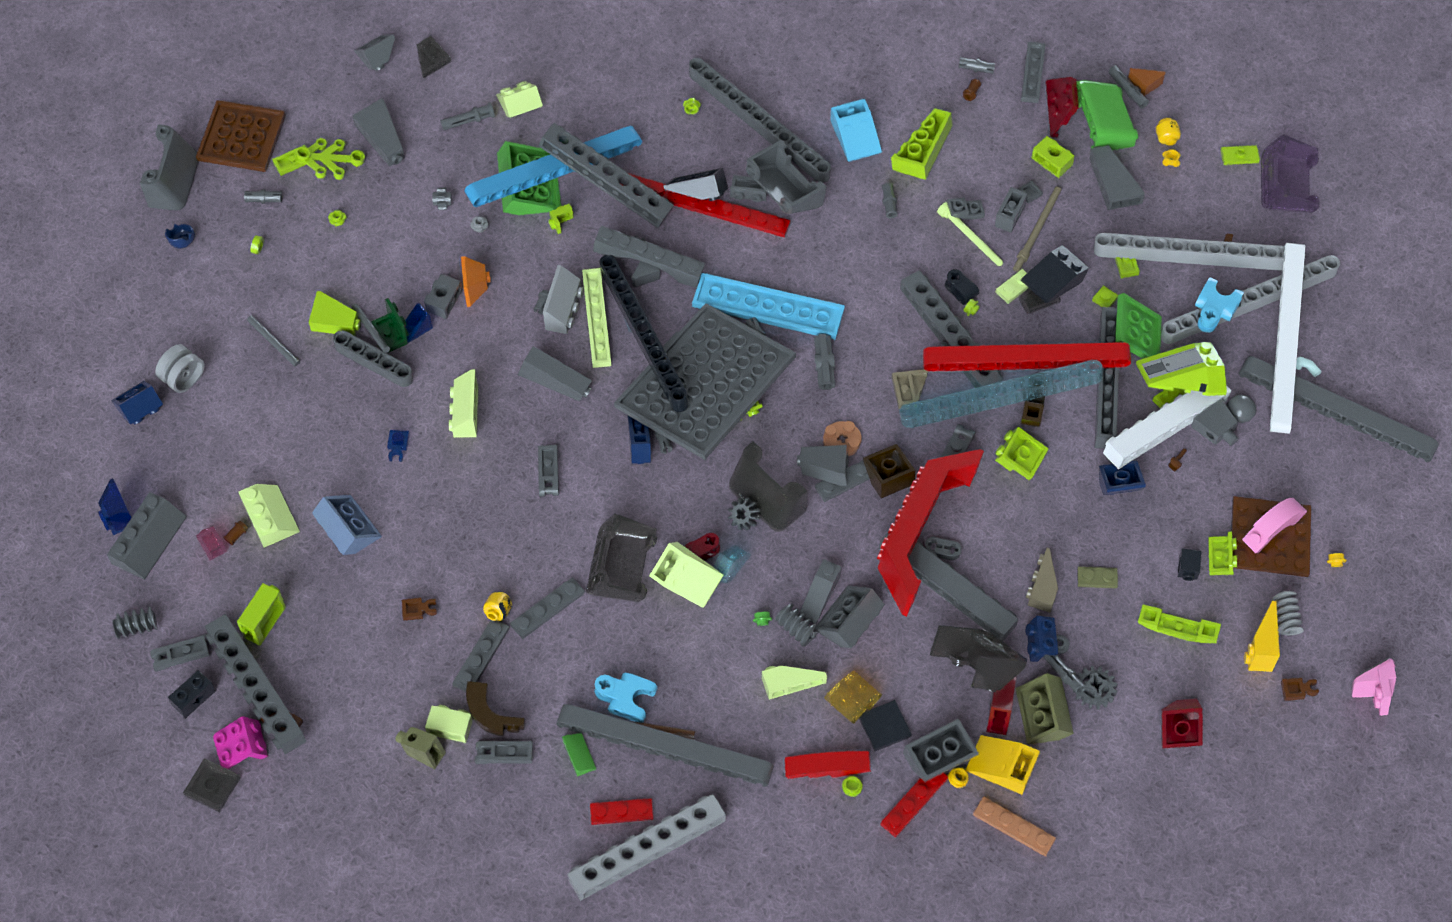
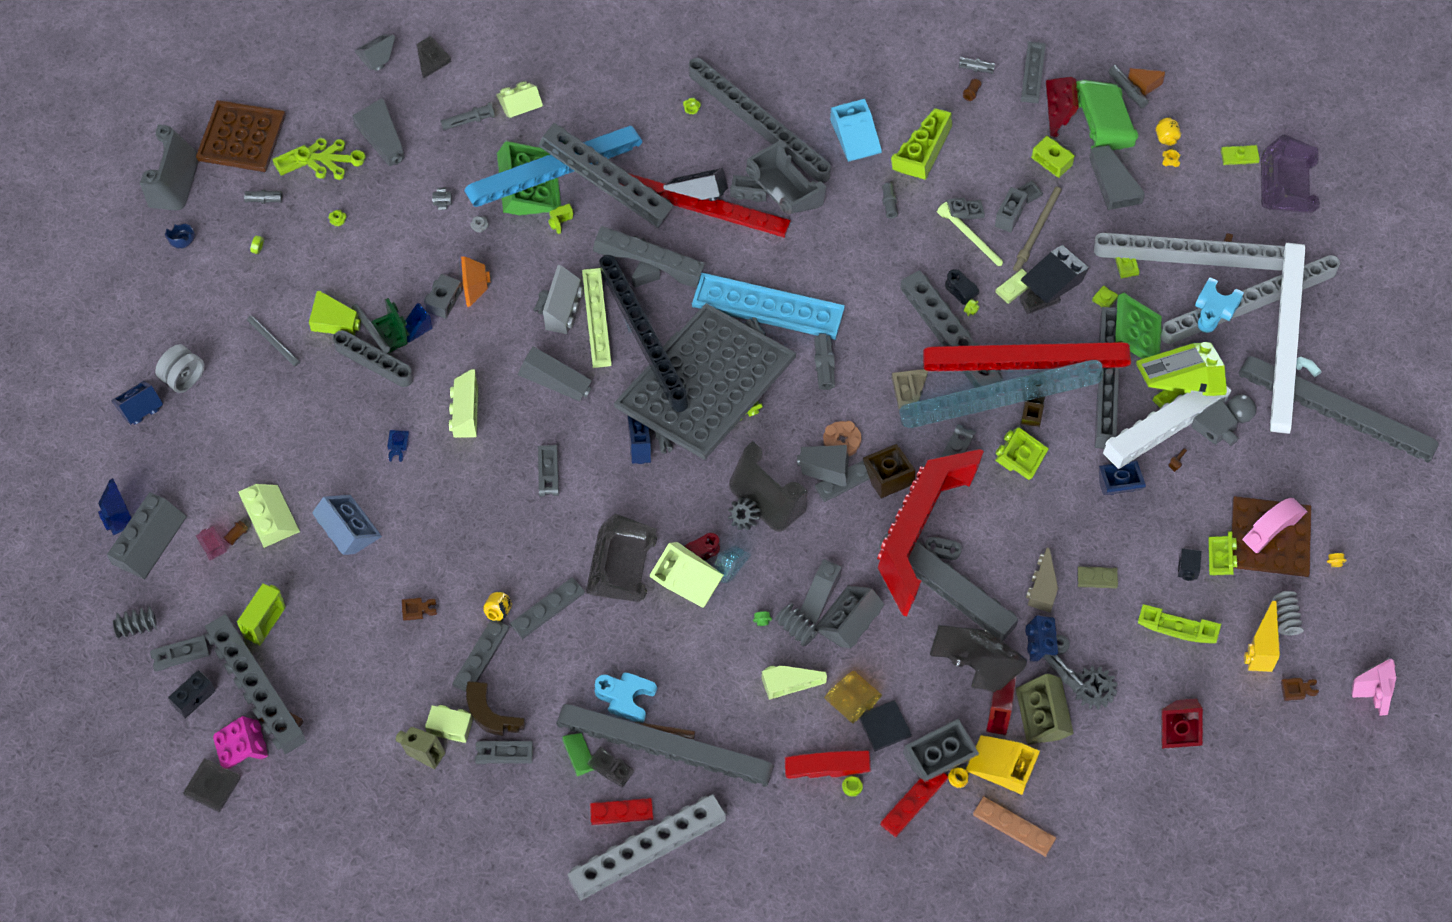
(610, 768): none -> clear smoke slope

